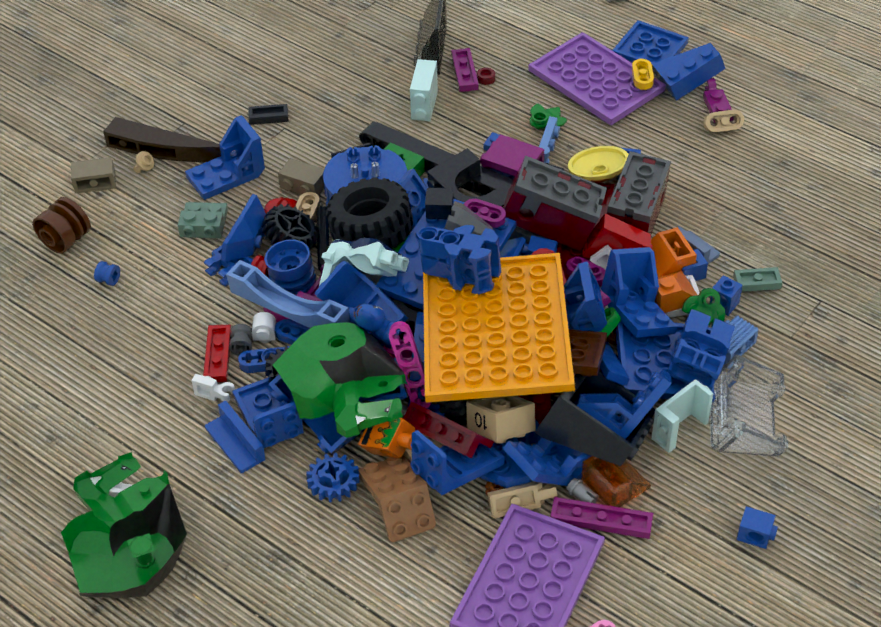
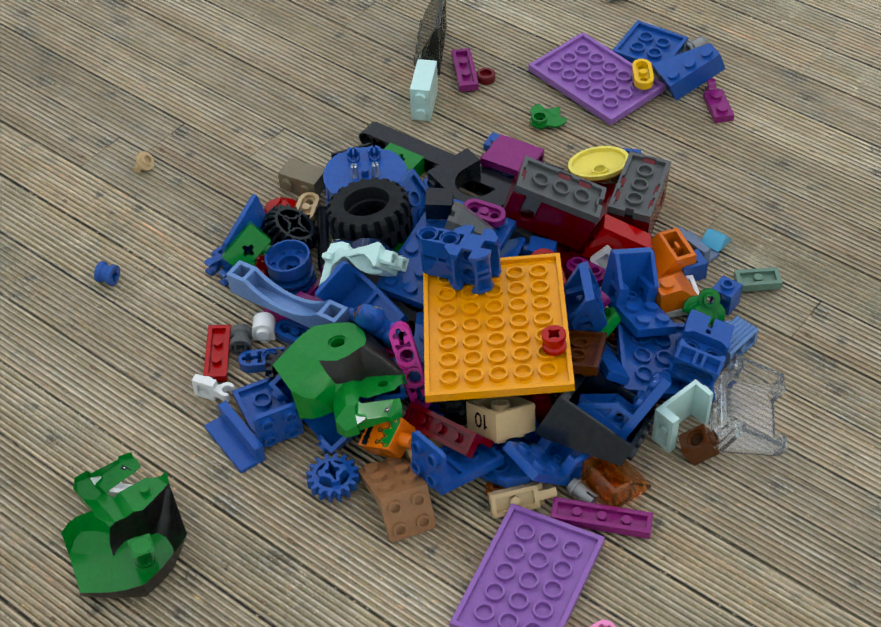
(61, 225): reddish brown wheel -> none
(93, 175): dark tan brick -> none
(160, 143): dark brown slope -> none
(202, 220): sand green plate -> none
(232, 167): blue bracket -> none
(249, 235): none -> green brick
(268, 114): black tile -> none
(548, 139): medium blue plate -> none
(554, 340): none -> red wheel
(689, 45): none -> light grey pin
(699, 444): none -> reddish brown brick
(715, 239): none -> medium azure slope
(723, 121): tan plate -> none
(757, 527): blue brick -> none

